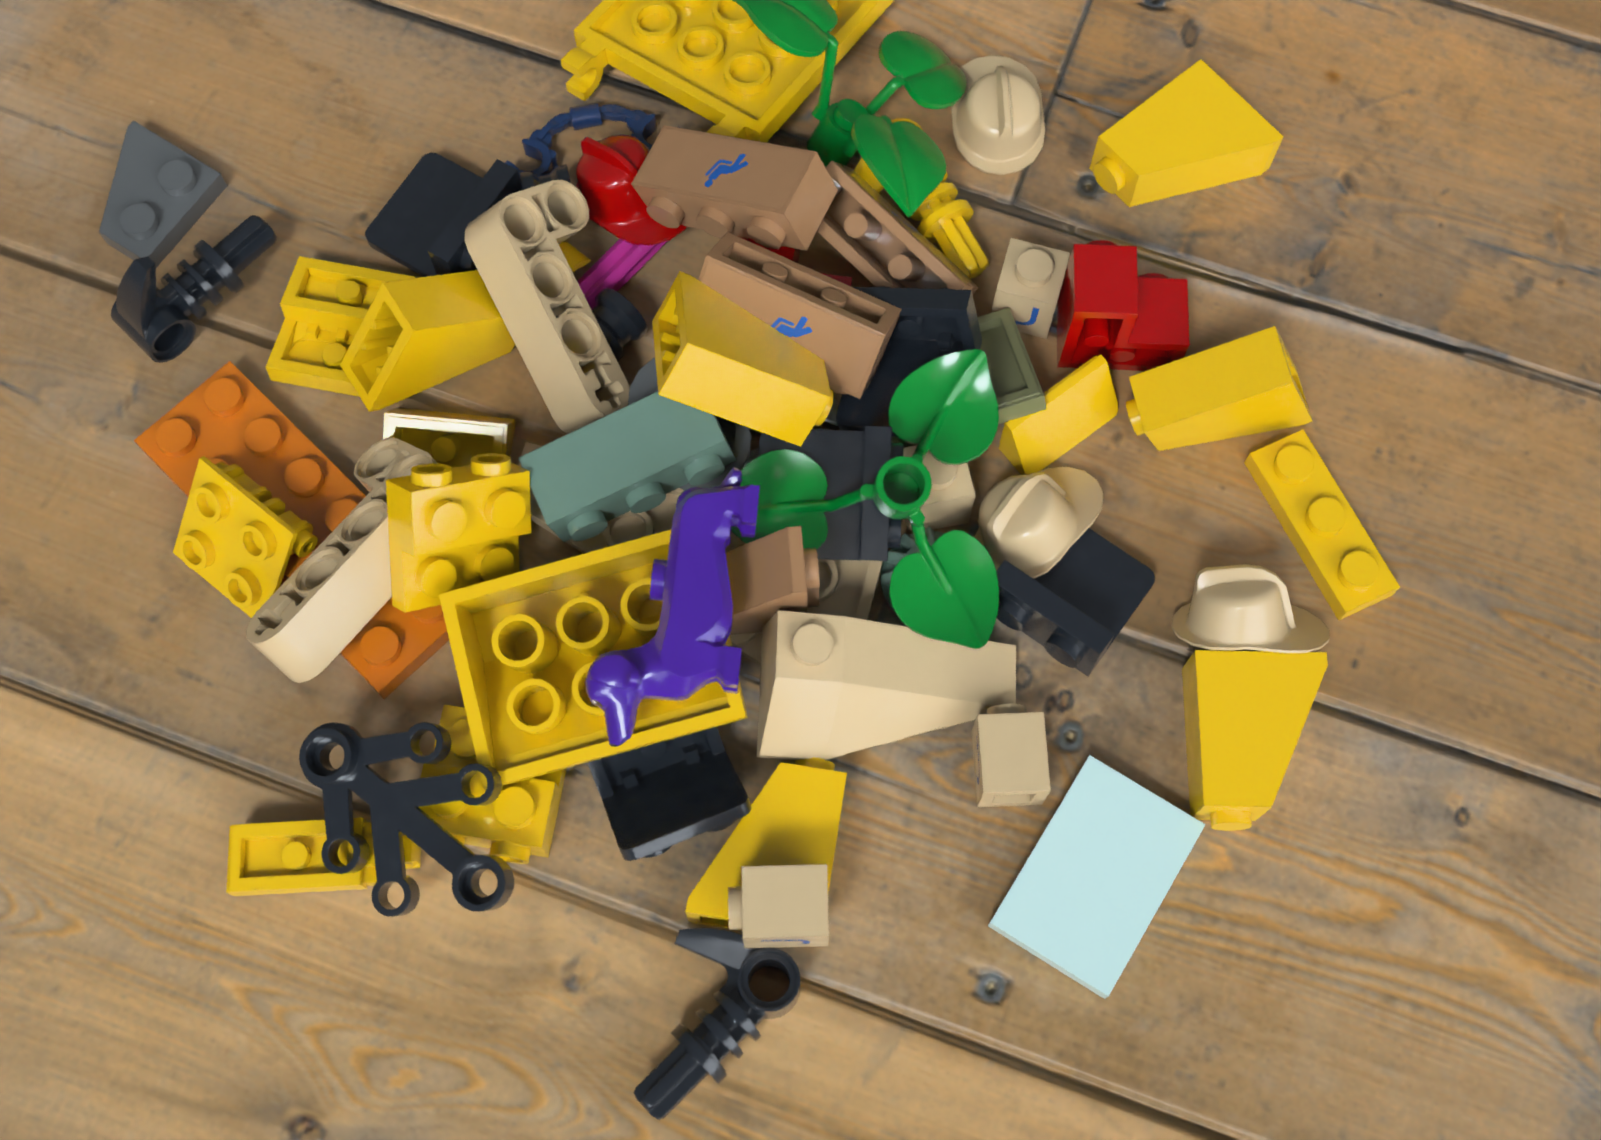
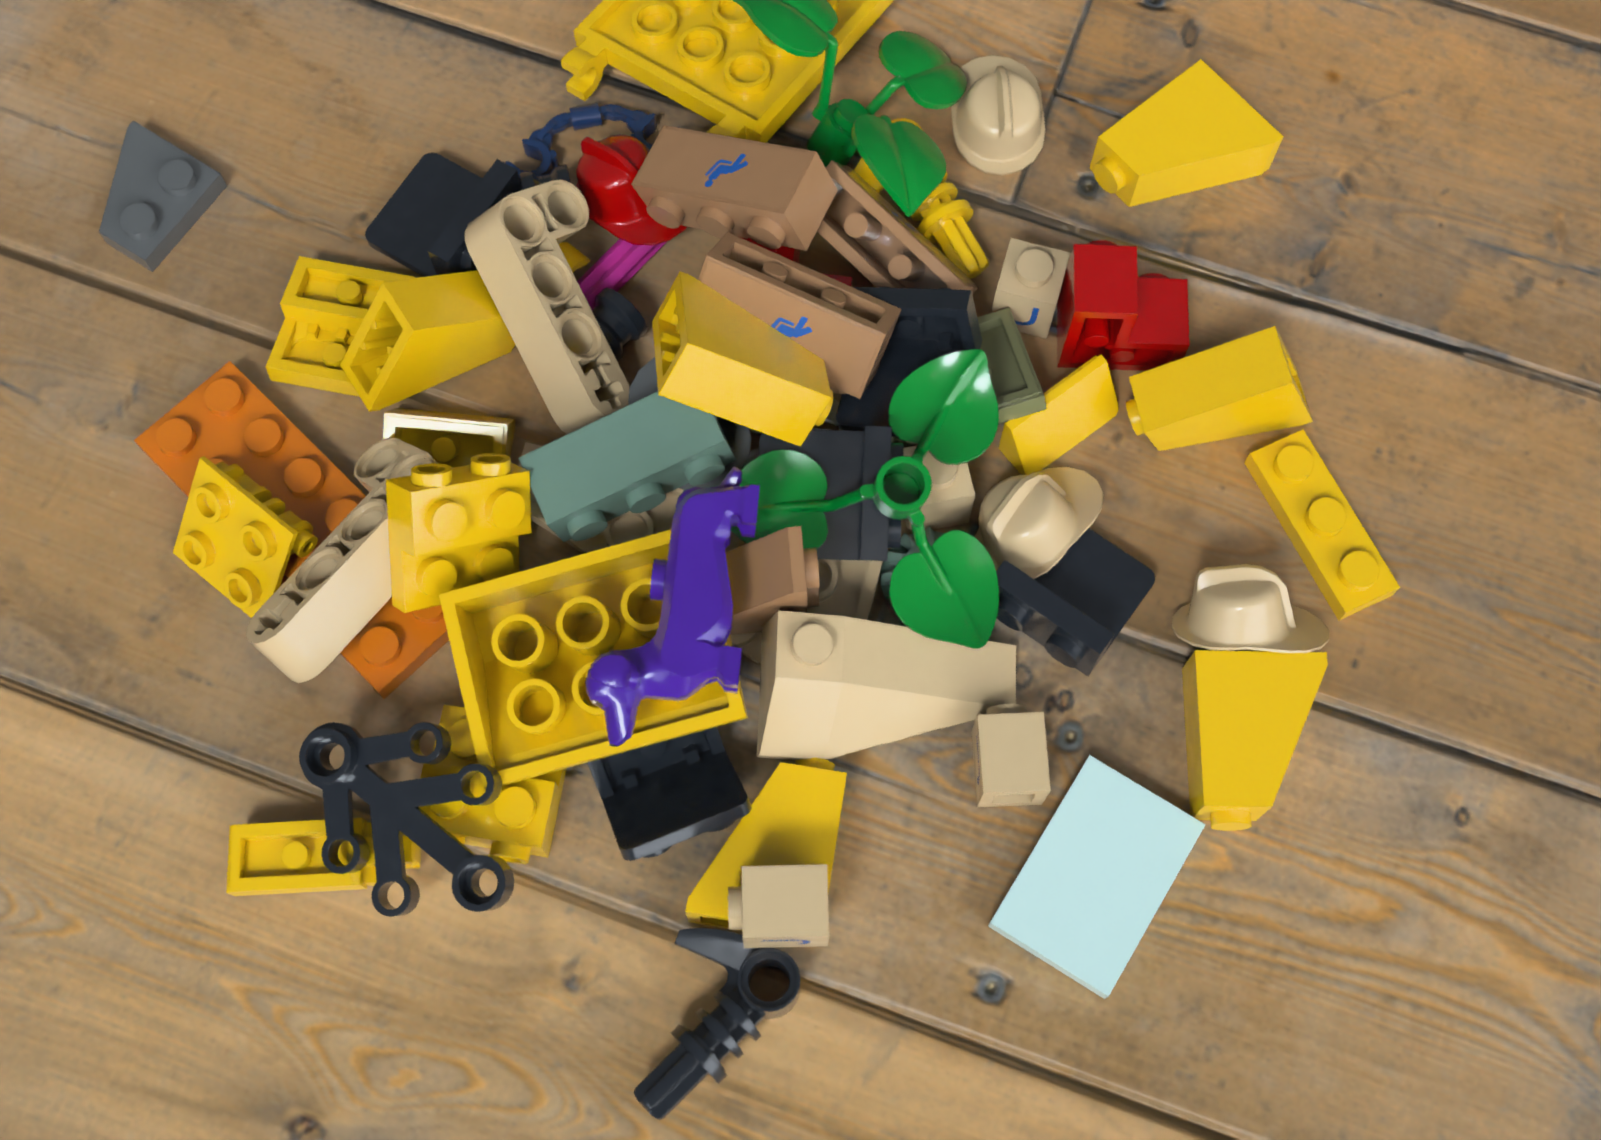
(159, 318): black piece -> none

